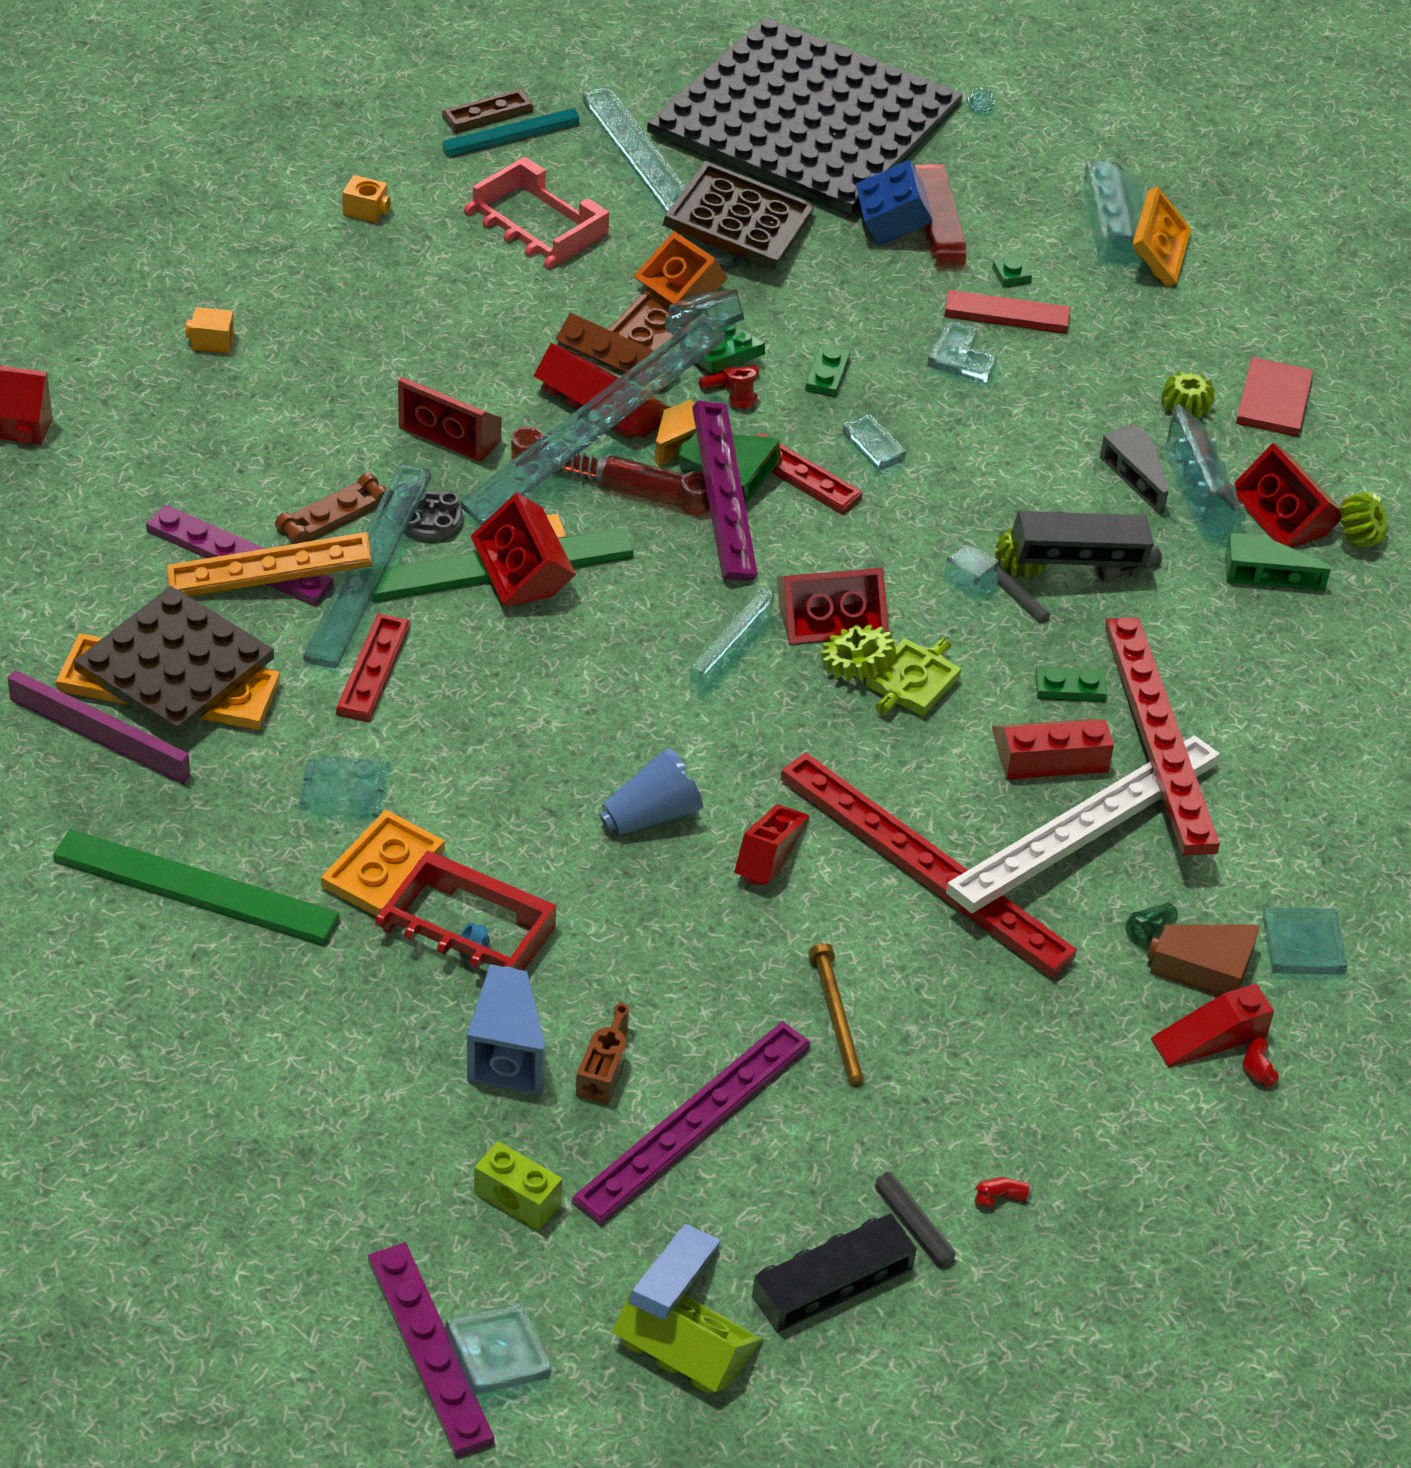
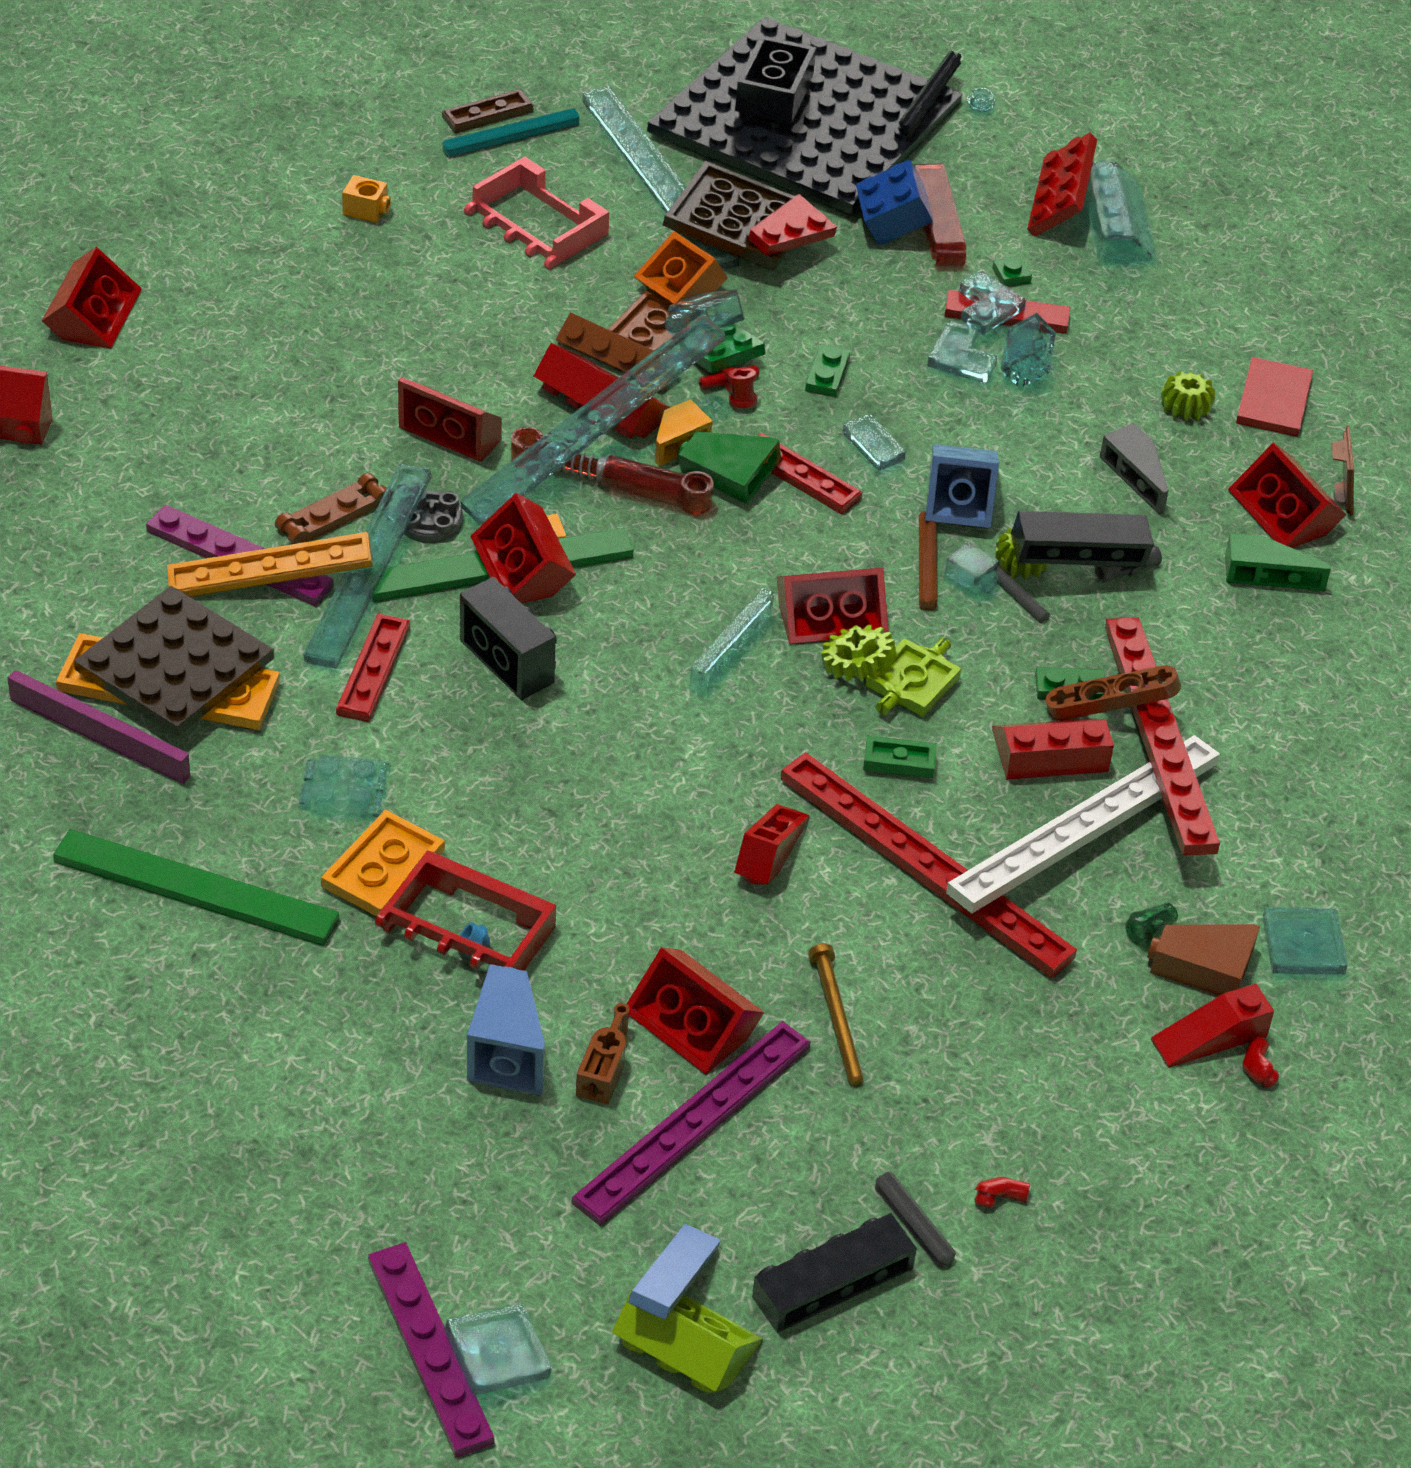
(92, 301): none -> red slope
(211, 330): light orange brick -> none
(507, 638): none -> black brick
(518, 1185): lime brick -> none
(652, 796): medium blue cone -> none
(692, 1009): none -> red slope
(724, 491): magenta plate -> none
(775, 79): none -> black brick
(791, 227): none -> wing
(900, 756): none -> green plate
(927, 563): none -> dark orange axle
(929, 93): none -> black axle
(962, 485): none -> medium blue slope
(992, 300): none -> clear light blue plate
(1028, 350): none -> clear light blue brick
(1062, 184): none -> red plate
(1112, 689): none -> dark orange beam
(1161, 237): light orange plate -> none
(1202, 477): clear light blue slope -> none
(1343, 452): none -> dark orange piece
(1364, 519): lime gear -> none

